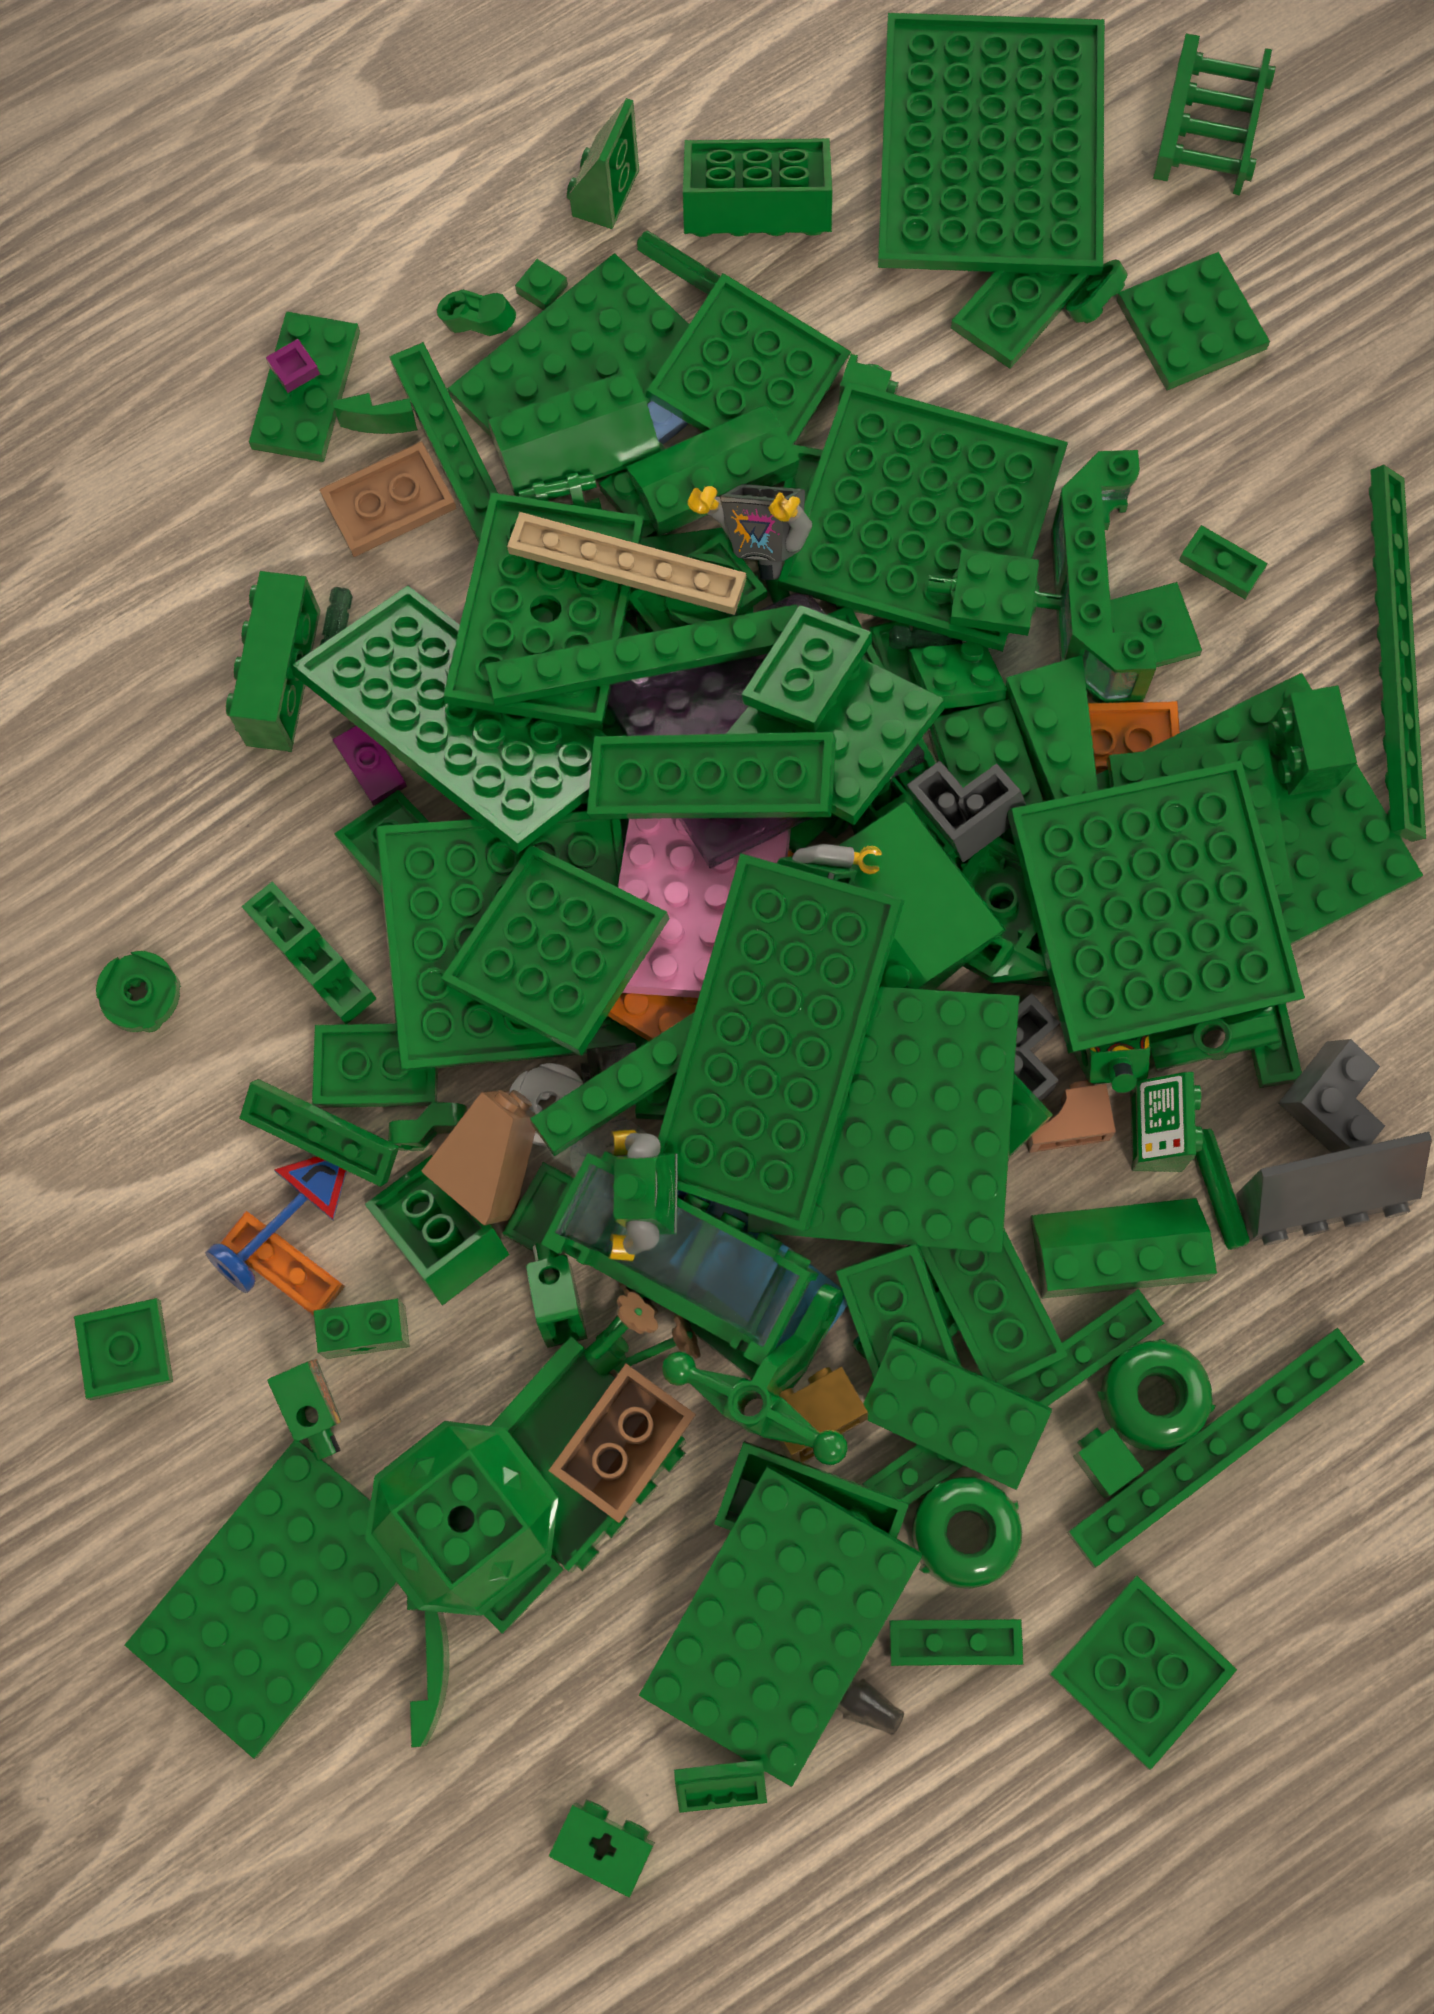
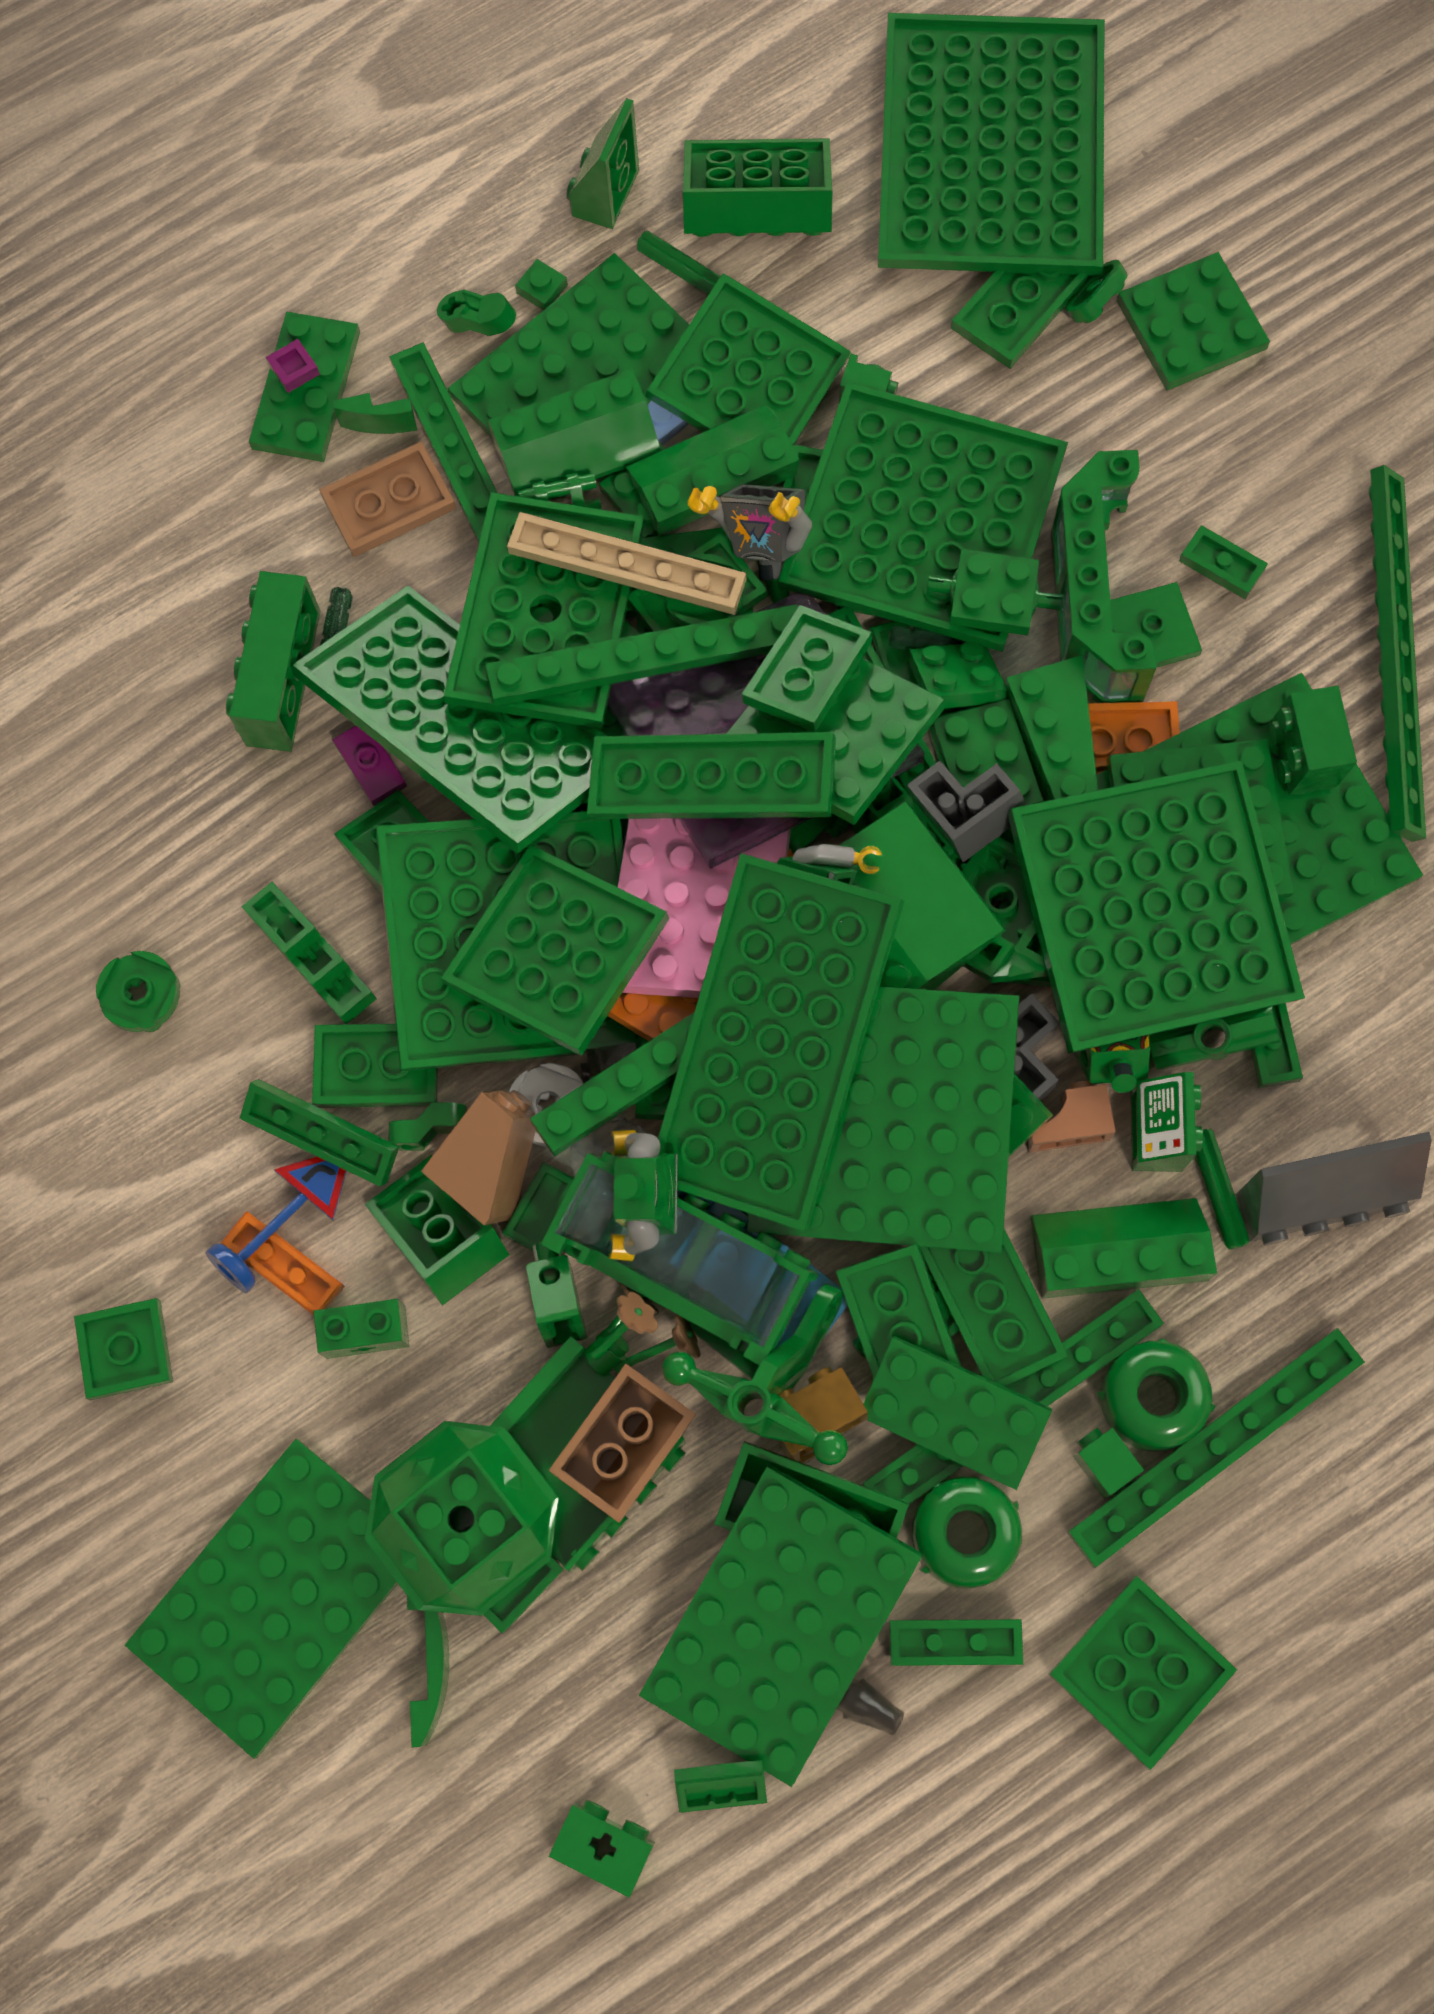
(303, 1388): green torso -> none
(1187, 92): green fence -> none
(1326, 1097): dark grey brick -> none

